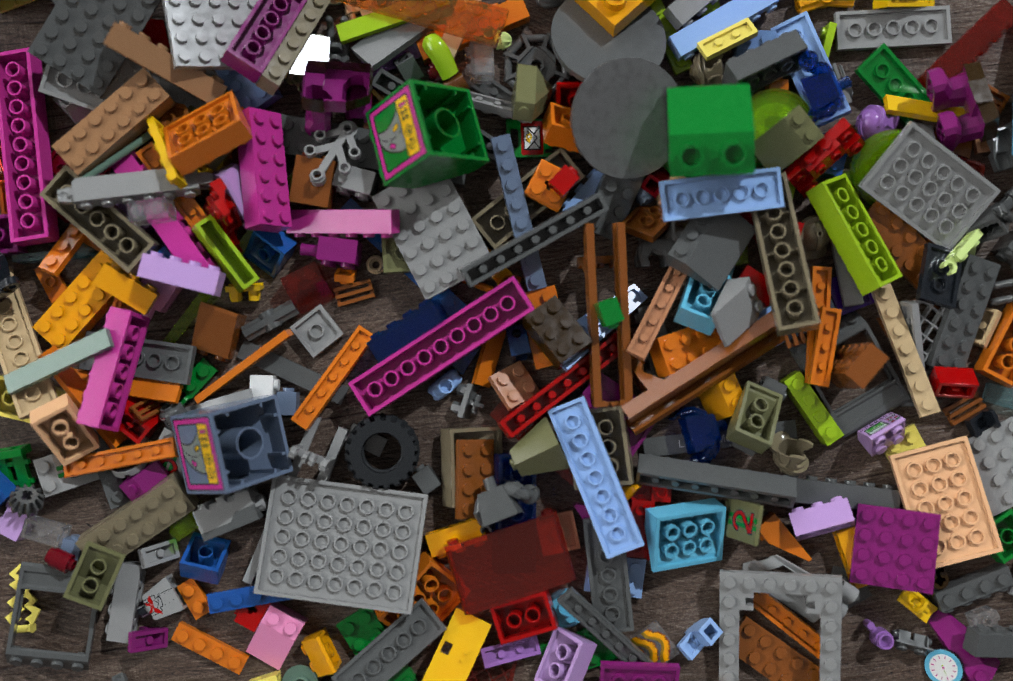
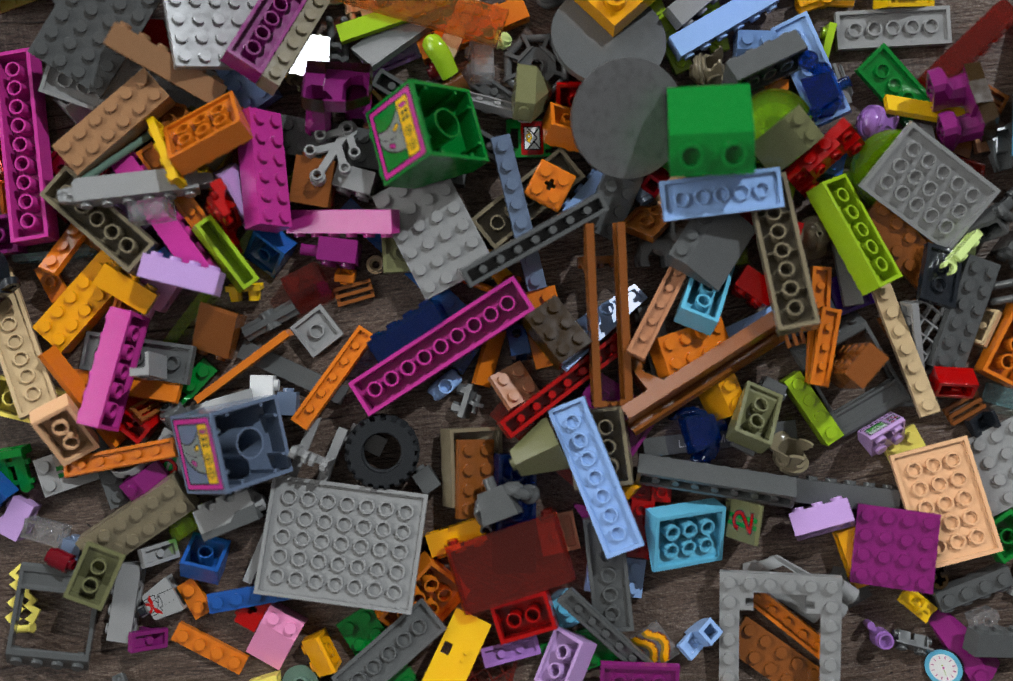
(26, 500): dark grey gear -> none
(58, 361): tile -> none
(154, 368): none -> light grey panel
(408, 67): dark grey brick -> none
(564, 180): red brick -> none
(609, 312): green brick -> none
(727, 39): light yellow plate -> none
(736, 309): light grey slope -> none
(778, 535): orange slope -> none

